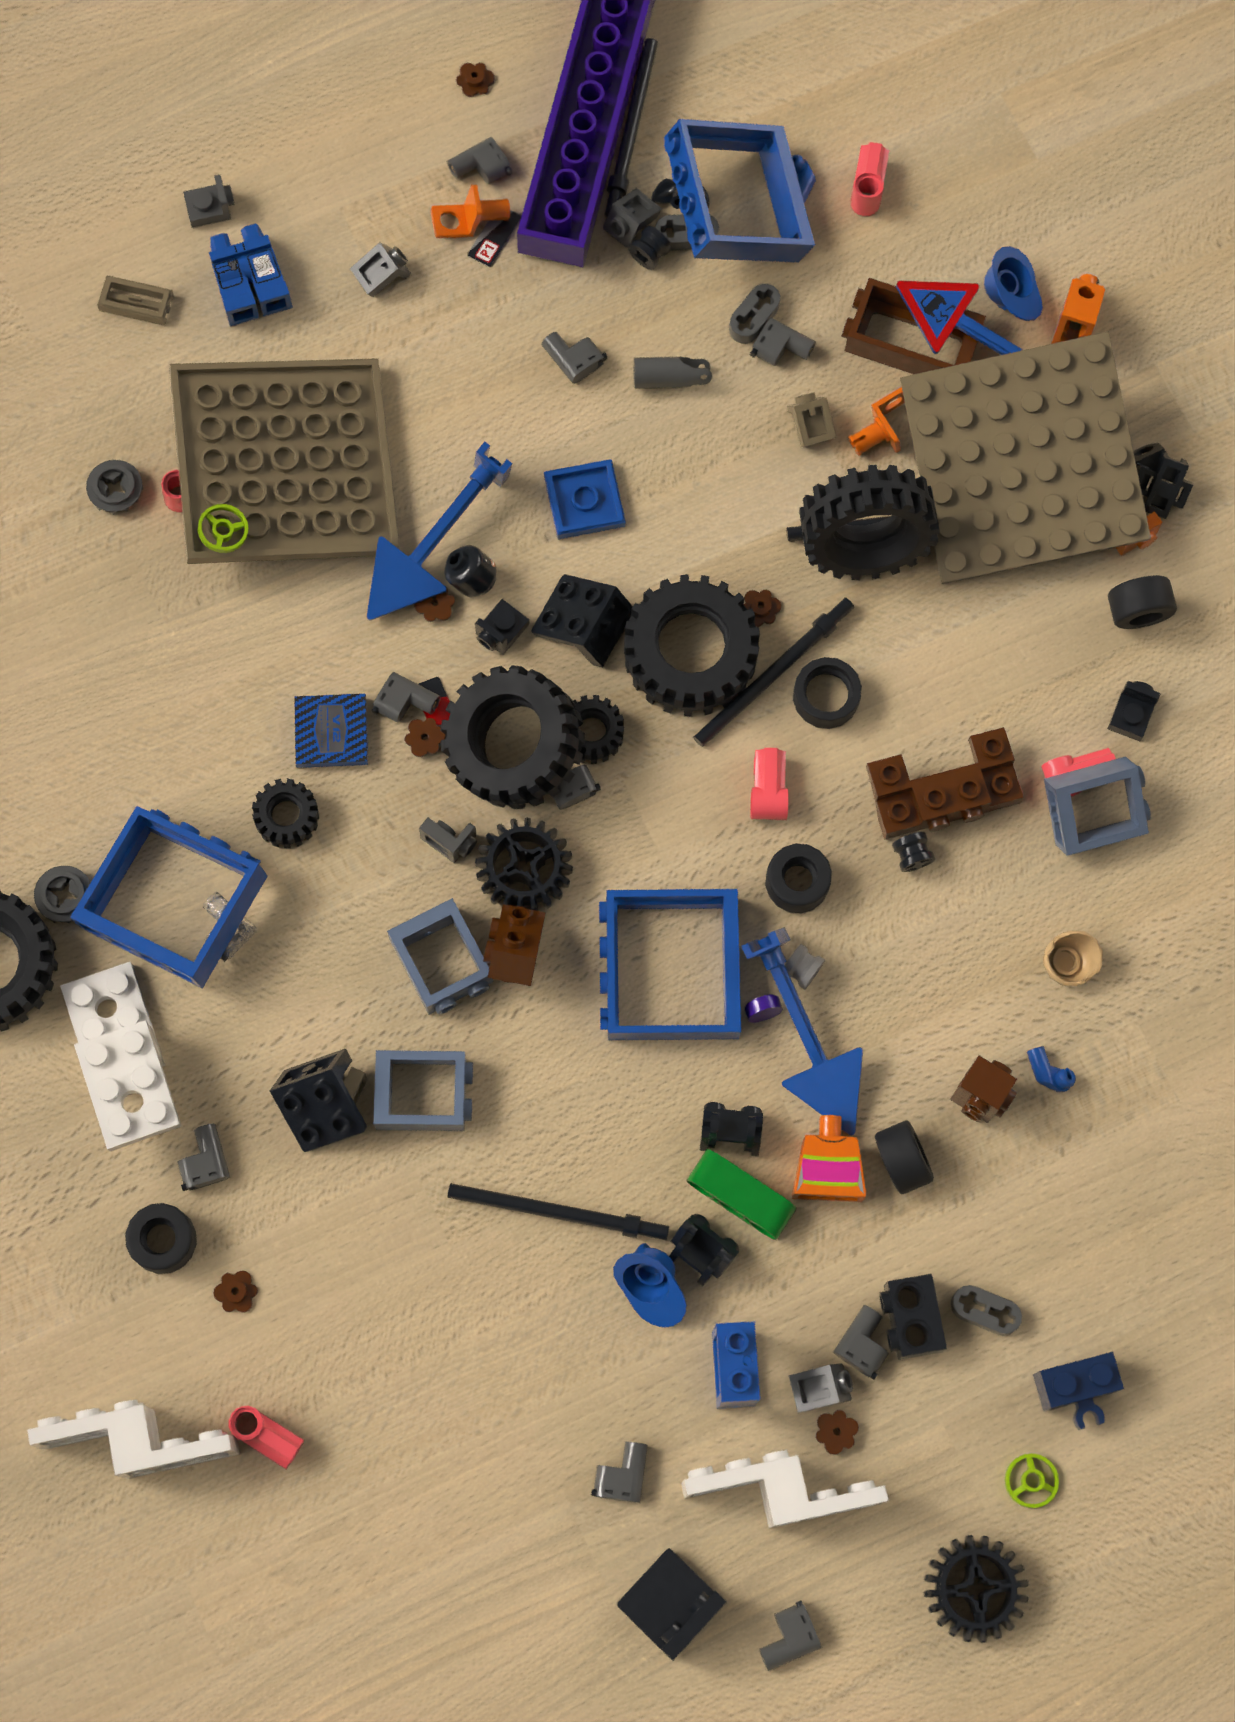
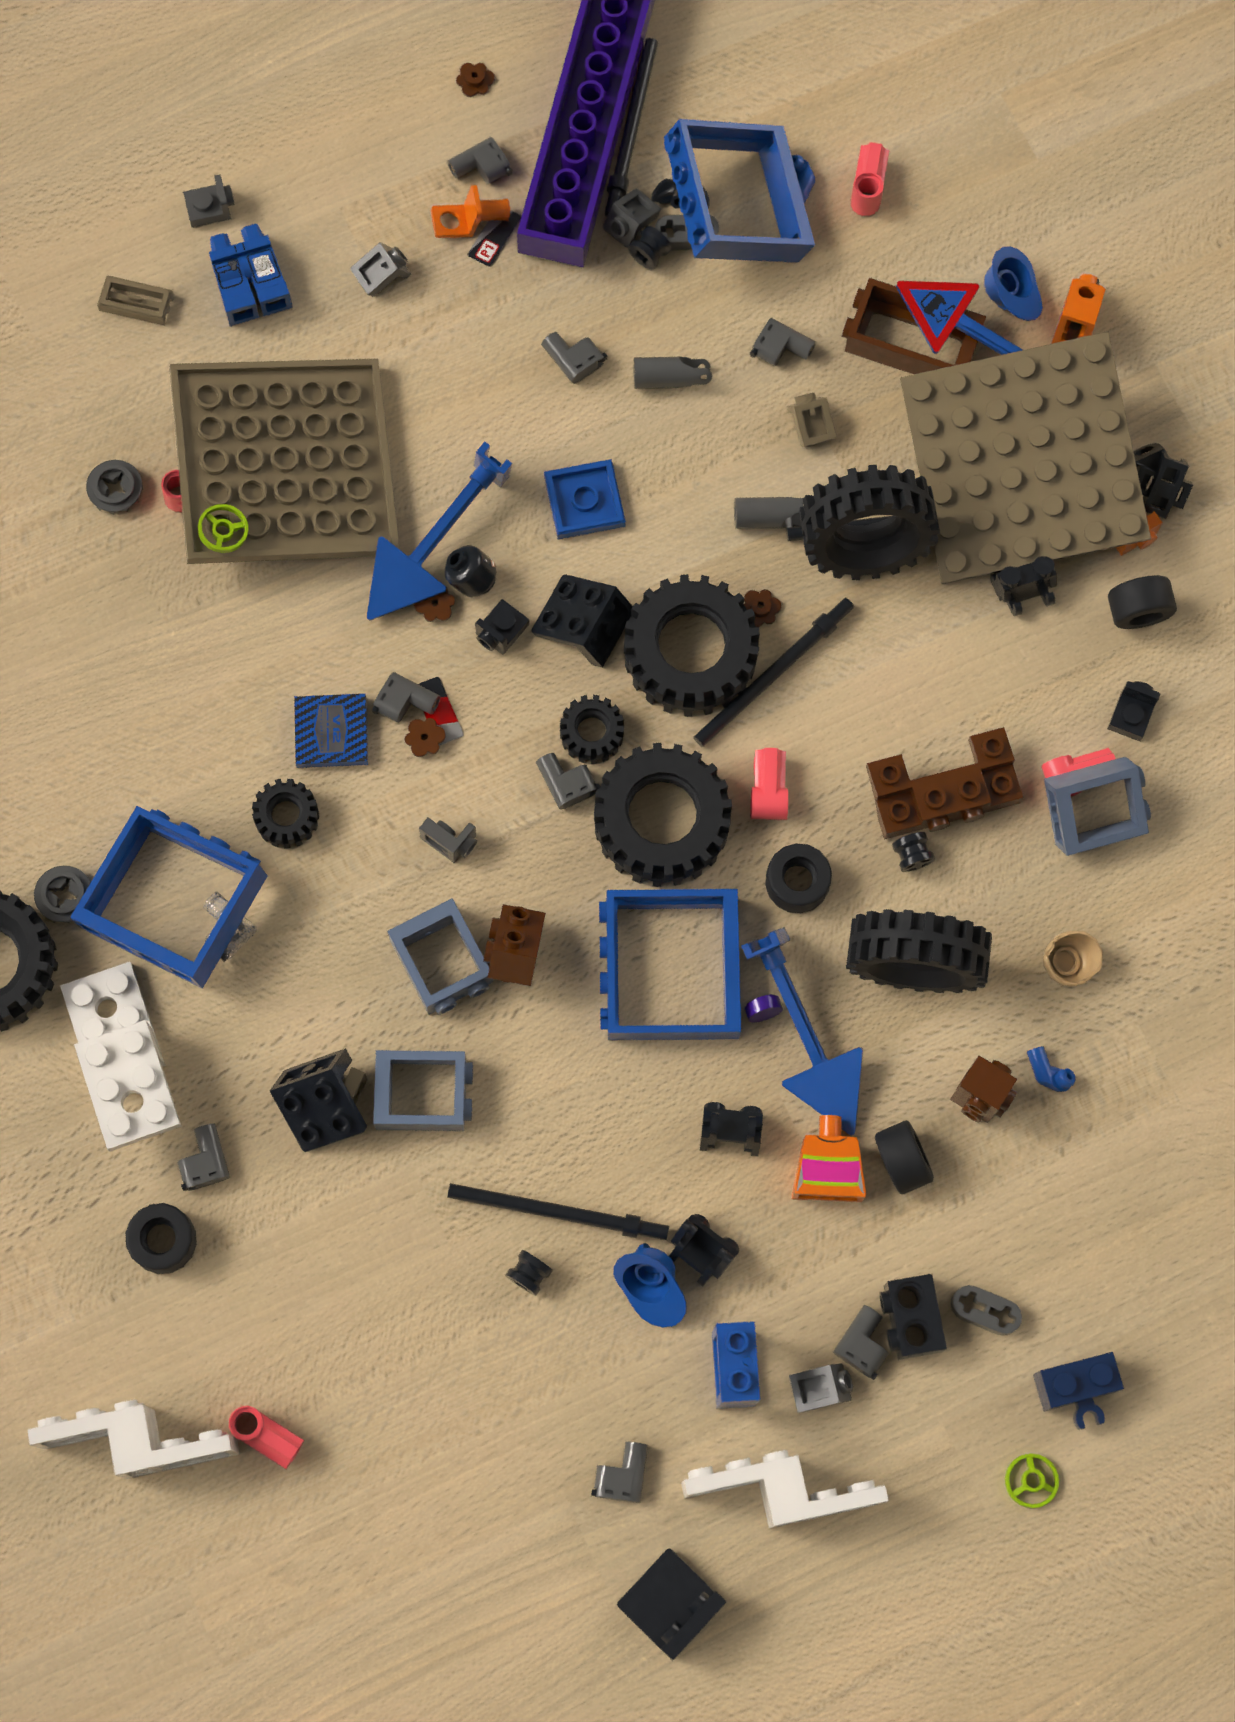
(242, 1301): reddish brown plant -> none
(476, 712): black tyre -> none
(510, 875): black gear -> none
(529, 1272): none -> black wheel
(656, 860): none -> black tyre
(741, 1194): green beam -> none
(749, 309): dark grey beam -> none
(767, 512): none -> dark grey piece
(797, 1635): dark grey piece -> none
(803, 966): light grey wheel -> none
(833, 667): black tyre -> none
(847, 1427): reddish brown plant -> none
(880, 429): orange bracket -> none
(919, 951): none -> black tyre
(977, 1607): black gear -> none
(1025, 582): none -> black piece

